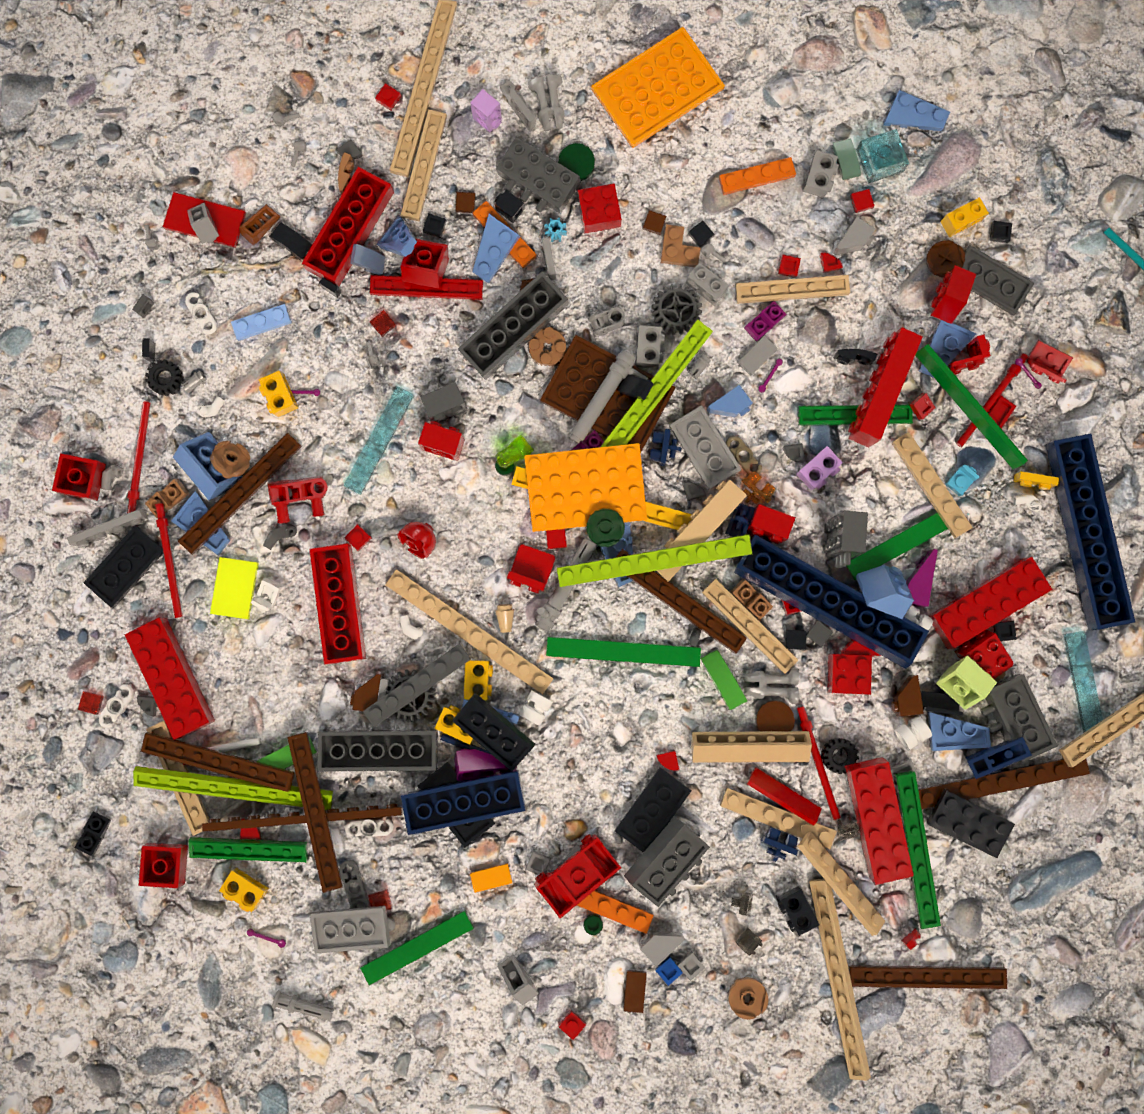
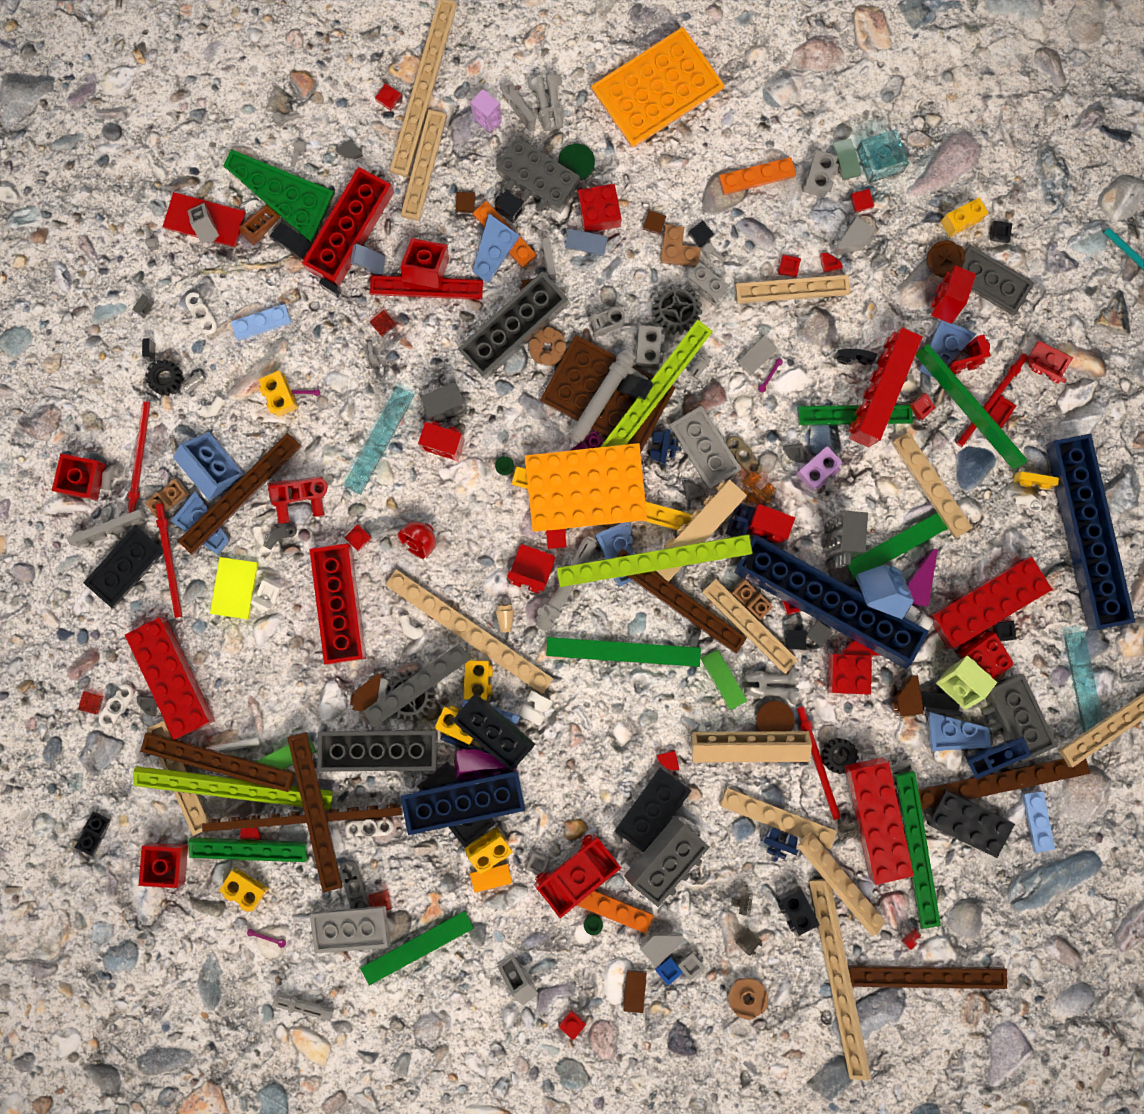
(223, 465): medium nougat plate -> none
(291, 197): none -> green wing
(346, 167): medium nougat slope -> none
(398, 238): medium blue wing -> none
(434, 225): black tile -> none
(486, 849): none -> yellow brick
(514, 452): clear neon green piece -> none
(552, 225): medium azure gear -> none
(586, 242): none -> sand blue slope
(605, 527): dark green tile -> none
(732, 404): medium blue slope -> none
(765, 321): magenta slope -> none
(784, 796): red tile -> none
(915, 112): medium blue wing -> none
(915, 731): white wheel -> none
(962, 479): medium azure bracket -> none
(1019, 361): magenta hinge -> none
(1038, 821): none -> light blue plate

